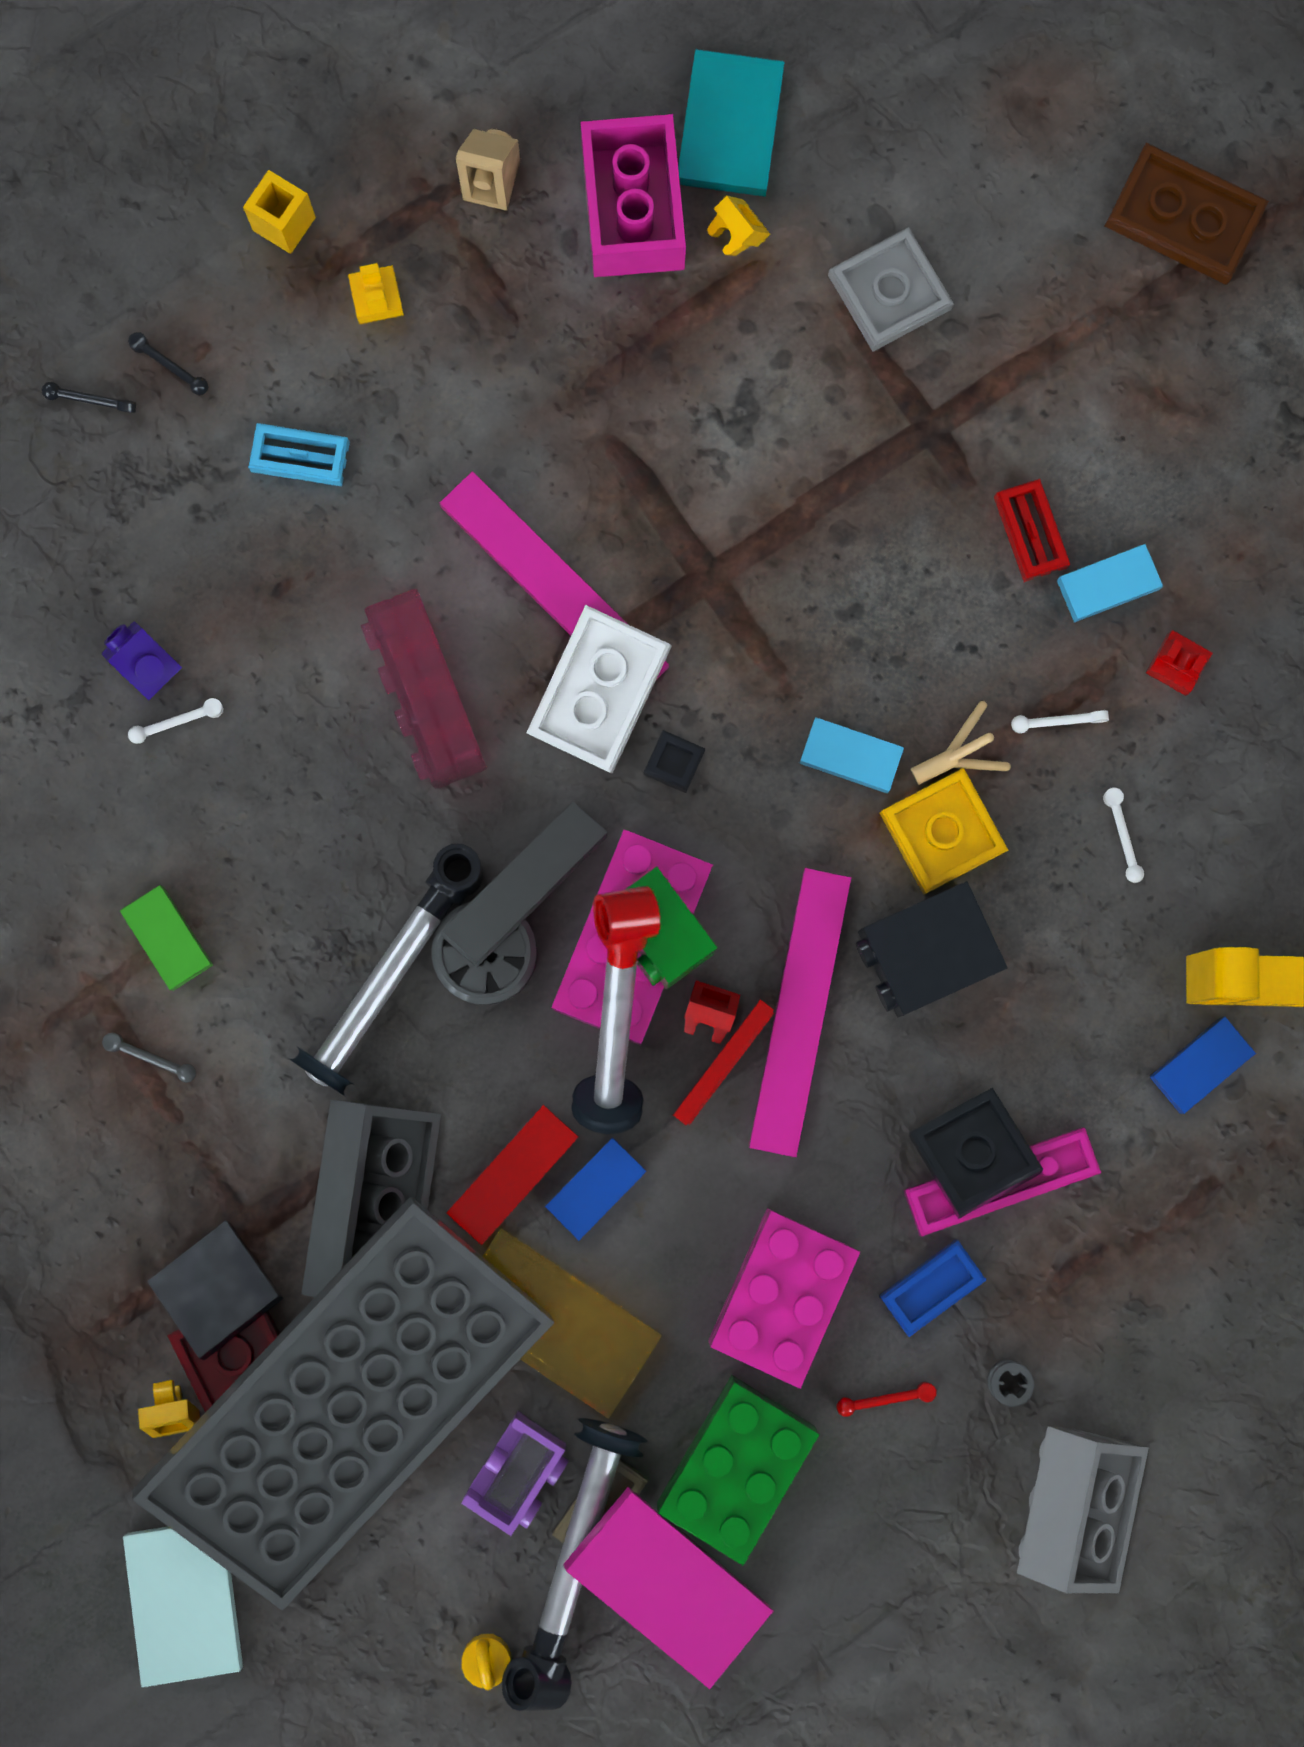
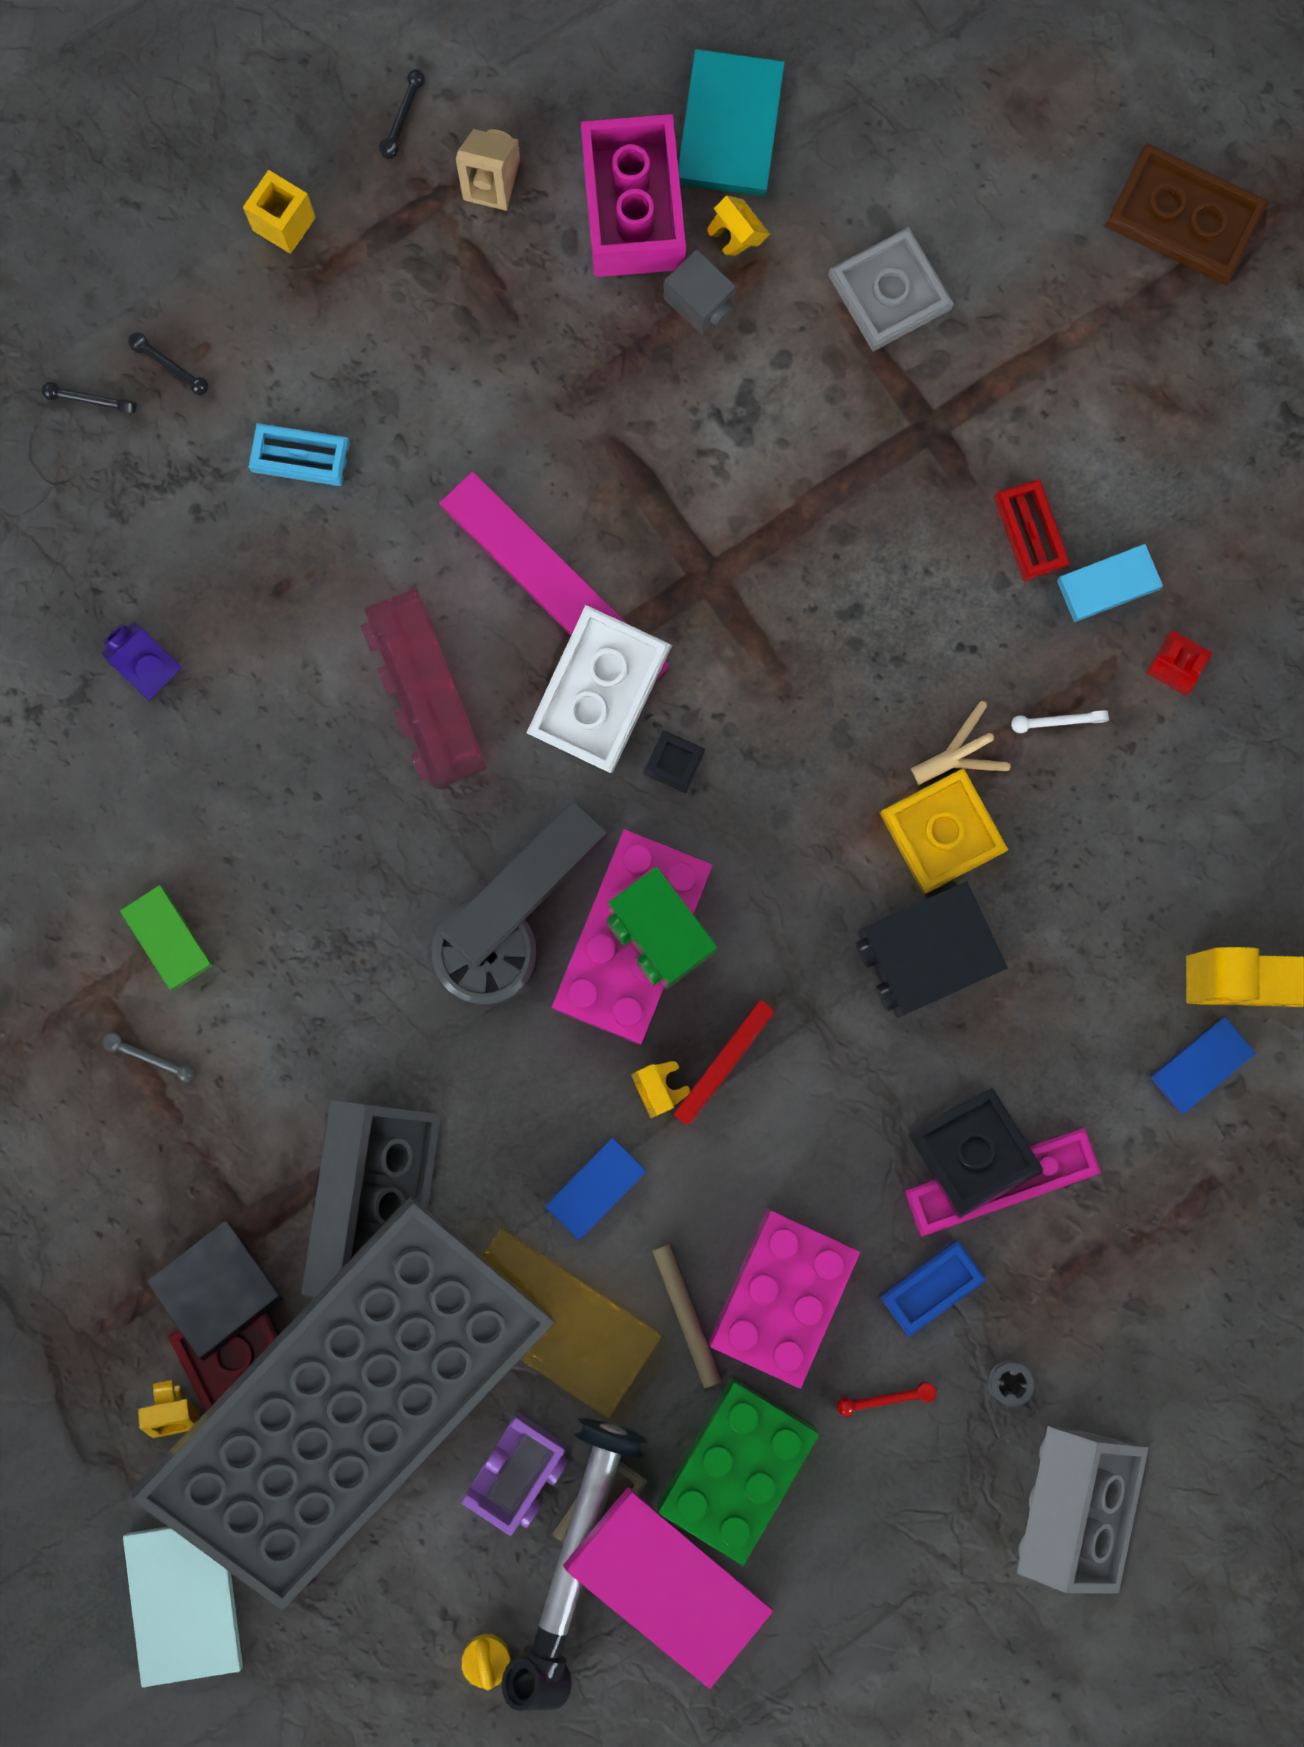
(211, 708): white hinge -> none
(375, 293): yellow tile -> none
(388, 146): none -> black hinge
(392, 967): flat silver piece -> none
(512, 1175): red tile -> none
(623, 922): piece -> none
(654, 1090): none -> yellow tile
(686, 1315): none -> dark tan bar
(700, 293): none -> dark grey brick
(711, 1007): red tile -> none
(800, 1012): dark pink tile -> none
(851, 755): medium azure tile -> none
(1113, 798): white hinge -> none

